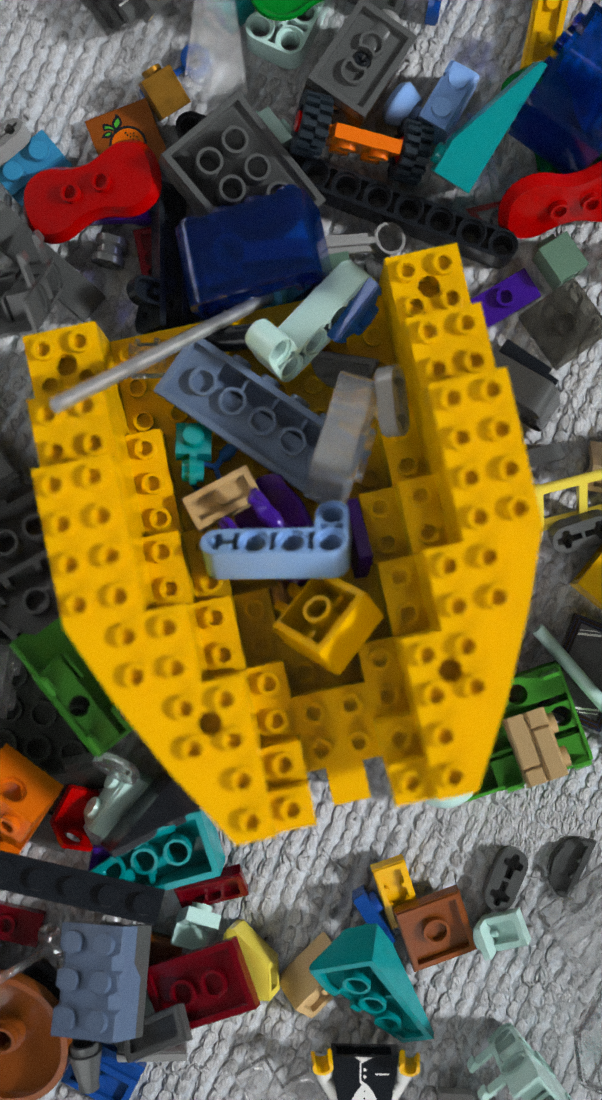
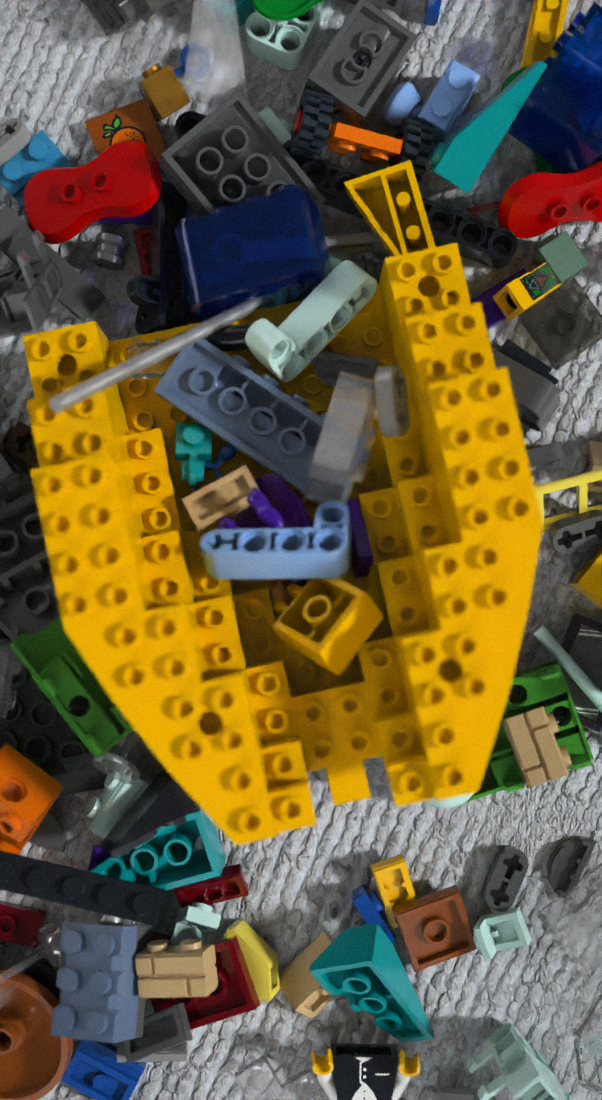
(14, 444): none -> dark brown brick
(69, 817): red bracket -> none
(86, 1063): dark grey cone -> none
(176, 969): none -> tan brick
(358, 313): blue tile -> none
(393, 208): none -> yellow wedge
(526, 291): none -> leg

